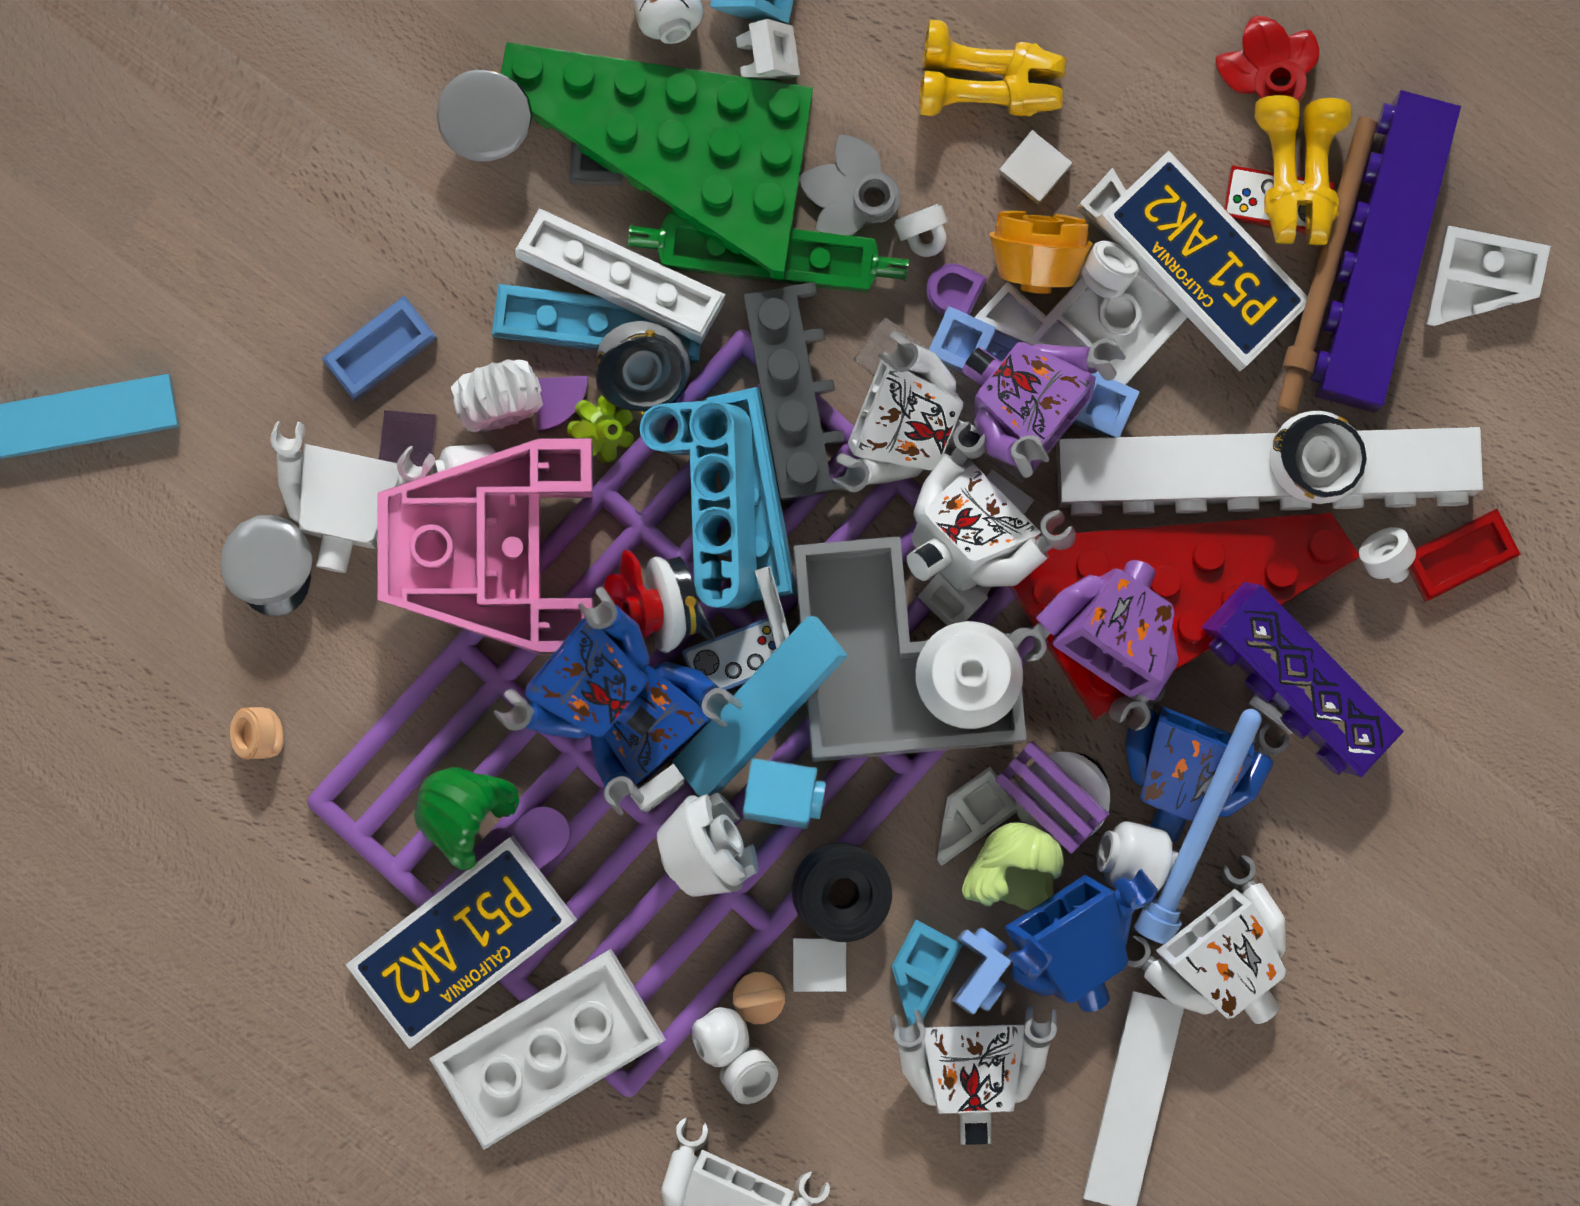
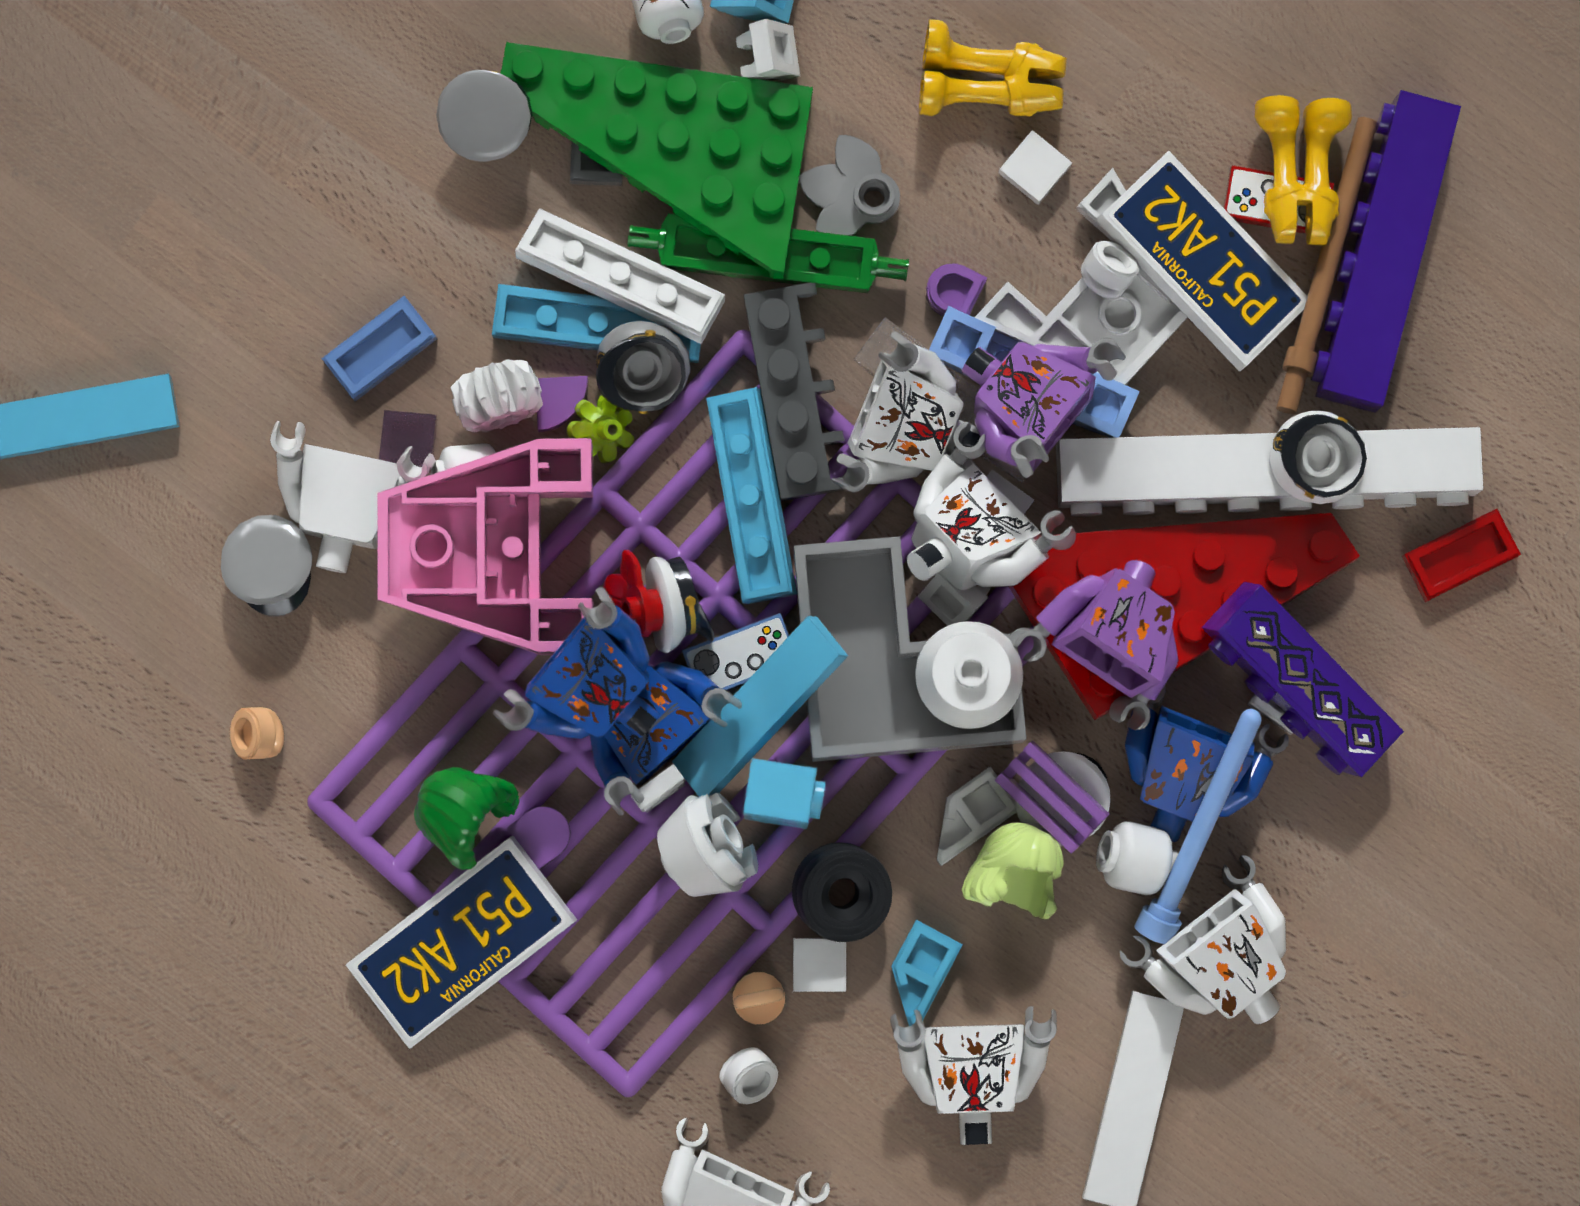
(547, 1049): white tile -> none
(709, 505): medium azure beam -> none
(720, 1036): white piece -> none
(772, 605): white piece -> none
(919, 222): white tile -> none
(982, 985): light blue bracket -> none
(1040, 249): light orange cone -> none
(1077, 939): blue torso -> none
(1270, 55): red plate -> none
(1388, 554): white tile -> none
(1483, 273): white wing -> none

